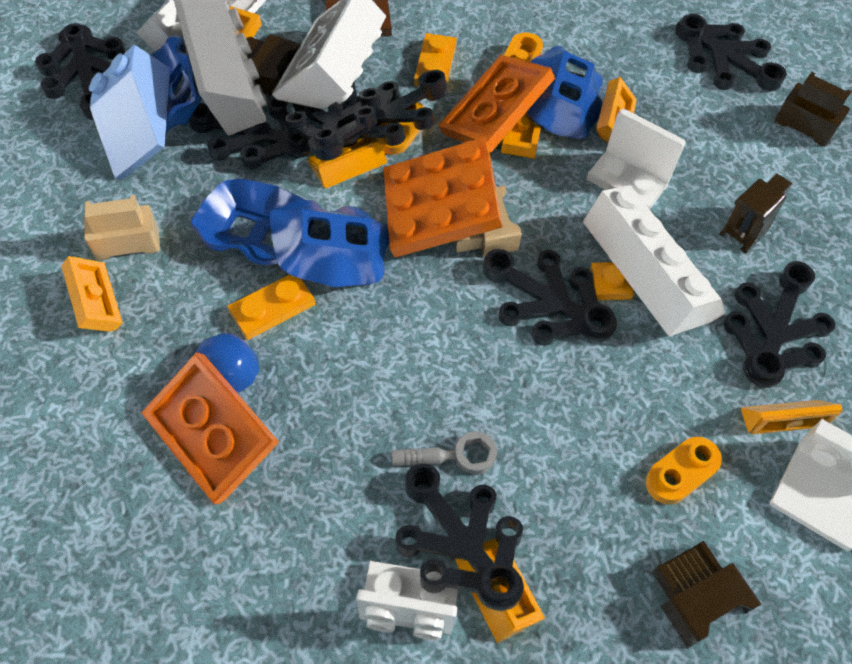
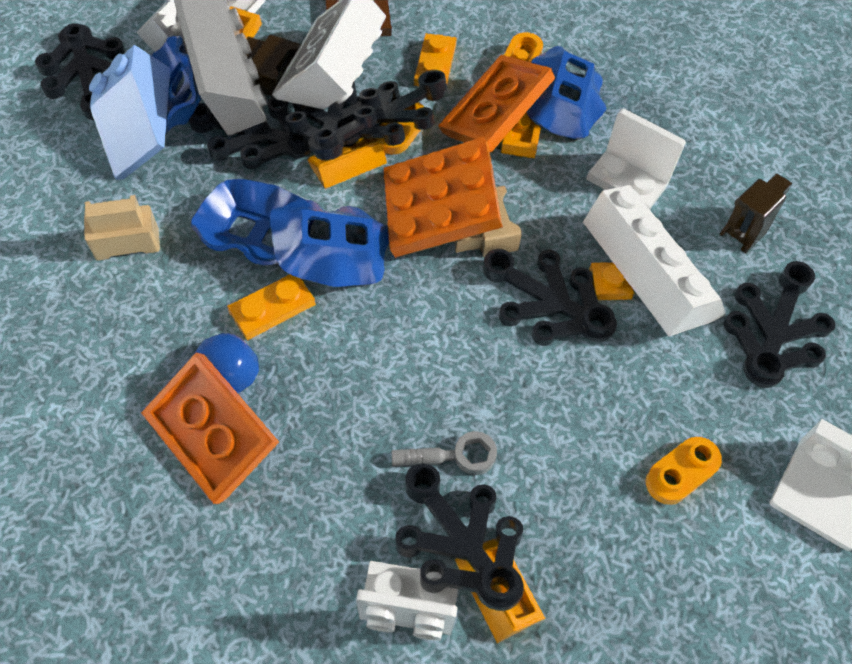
(91, 294): light orange plate -> none
(616, 98): light orange plate -> none
(696, 31): black plant -> none
(701, 592): dark brown piece -> none
(788, 416): light orange slope -> none
(815, 109): dark brown piece -> none

